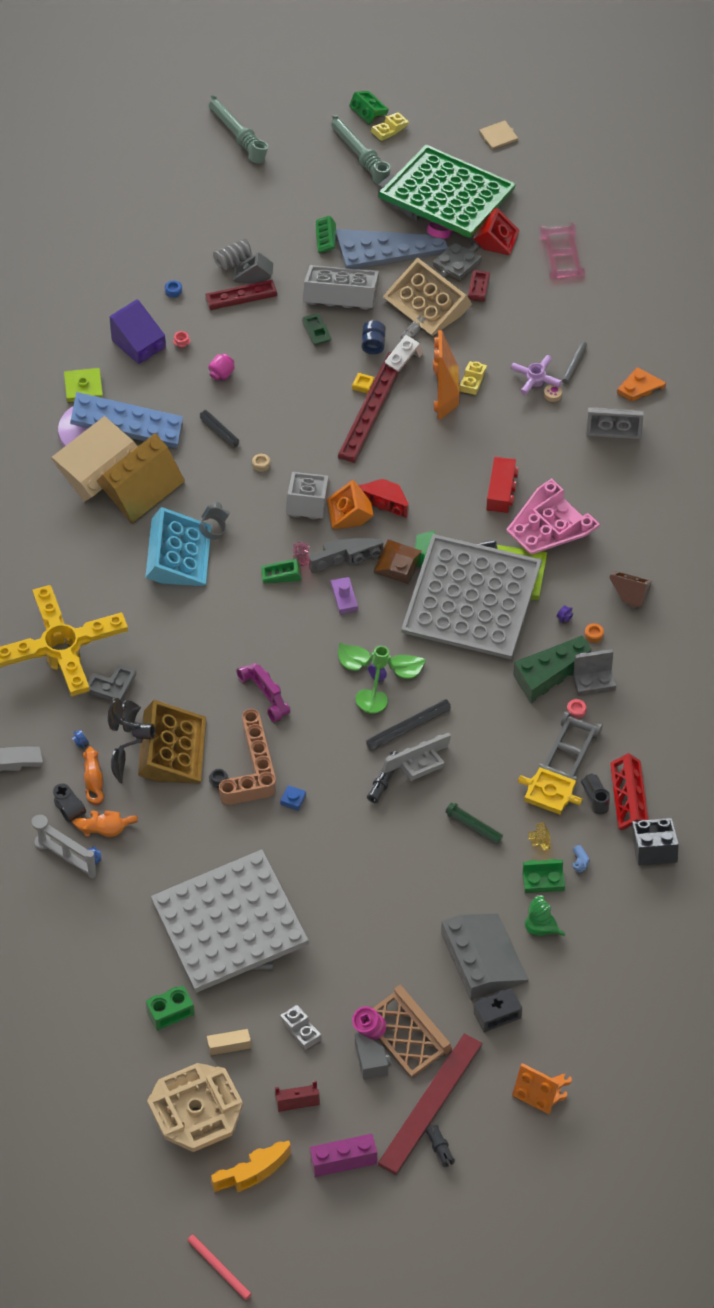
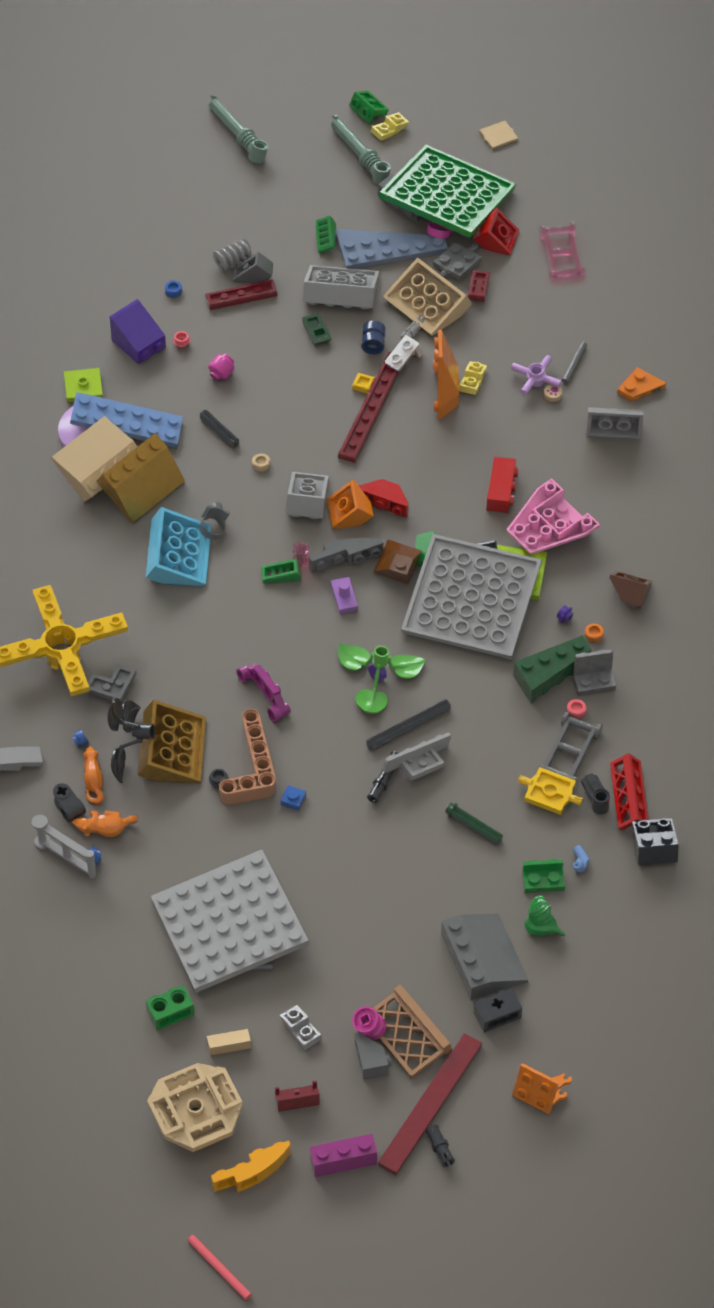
(541, 836): clear yellow tile -> none

